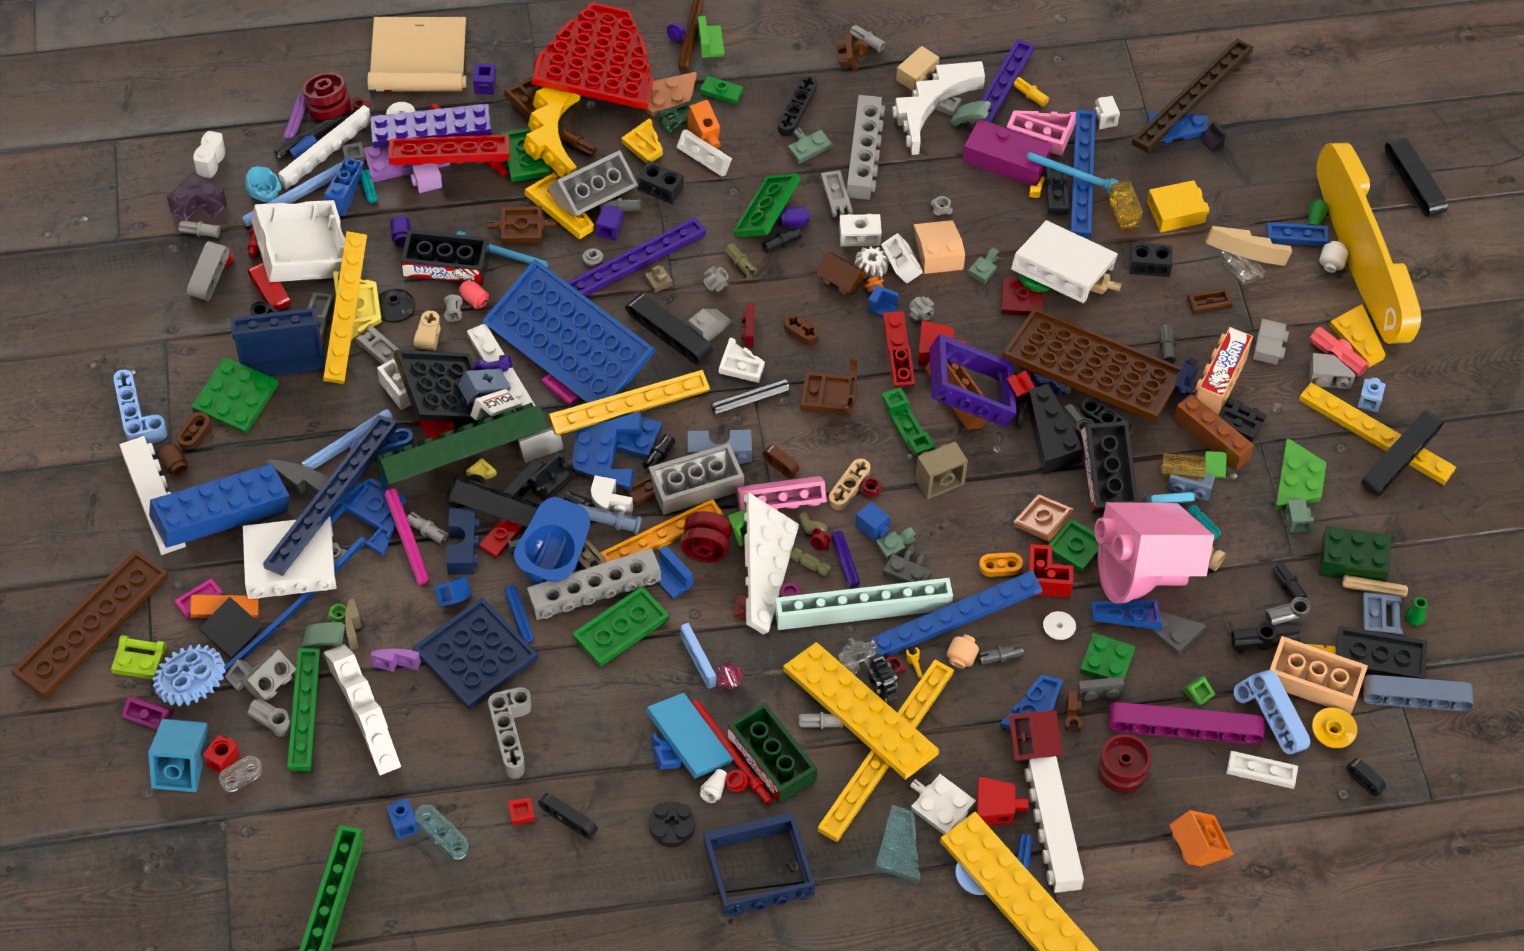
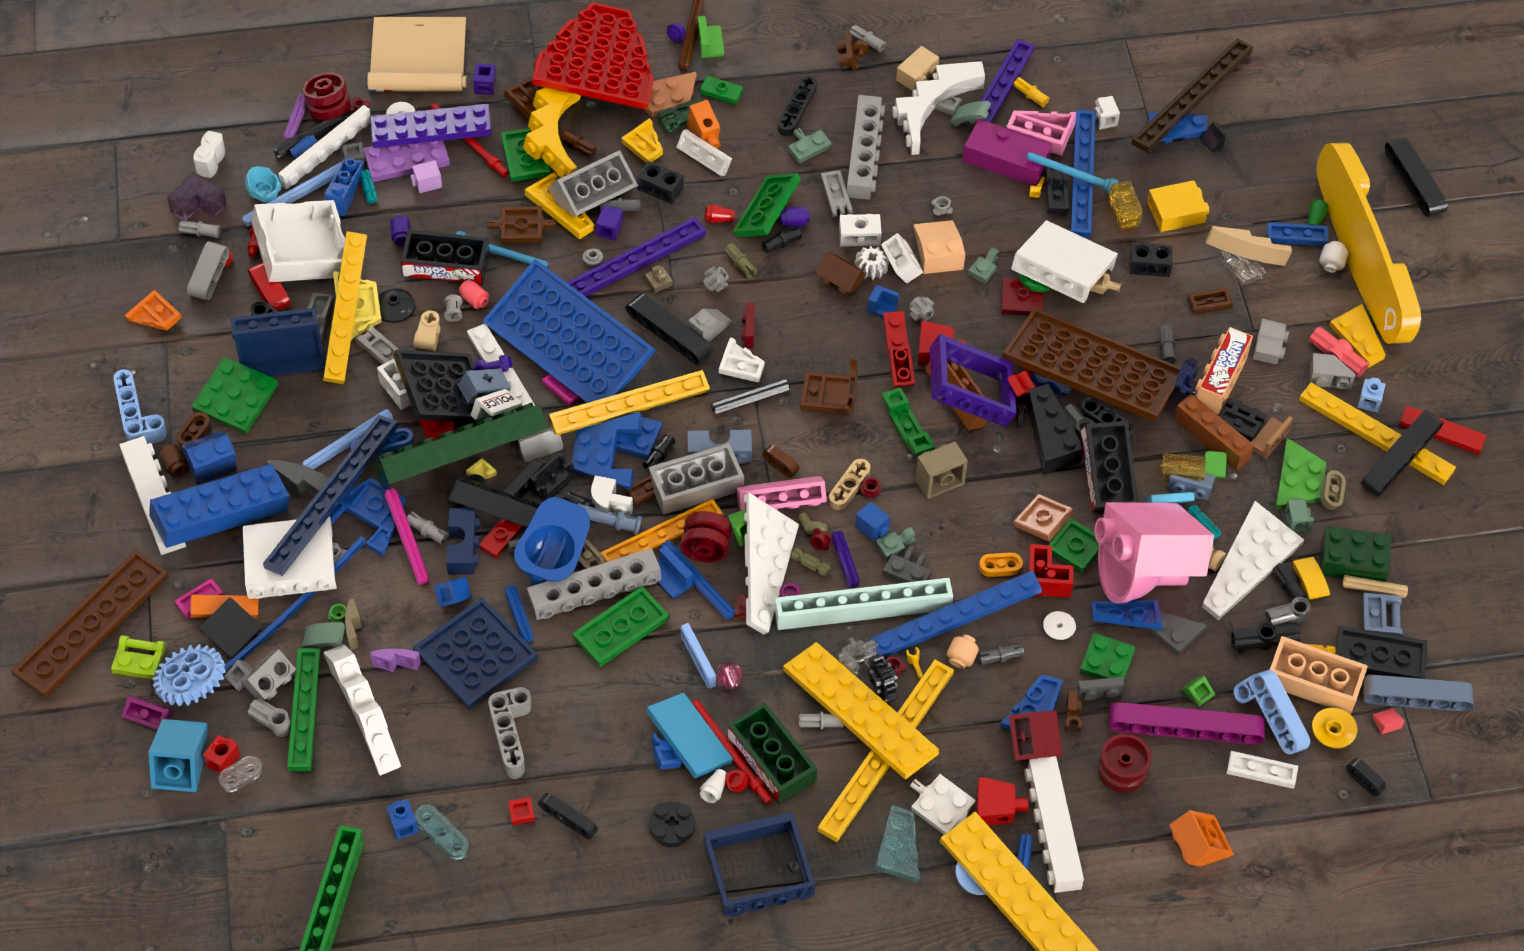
(154, 312): none -> orange wing
(210, 457): none -> blue slope
(448, 150): red plate -> none
(703, 585): none -> blue axle
(718, 214): none -> red cone
(801, 329): reddish brown beam -> none
(872, 282): orange plate -> none
(1254, 554): none -> white wing
(1271, 436): none -> medium nougat panel
(1311, 578): none -> yellow slope
(1333, 494): none -> dark tan plate
(1388, 721): none -> coral slope
(1417, 612): green cone -> none
(1450, 432): none -> red tile

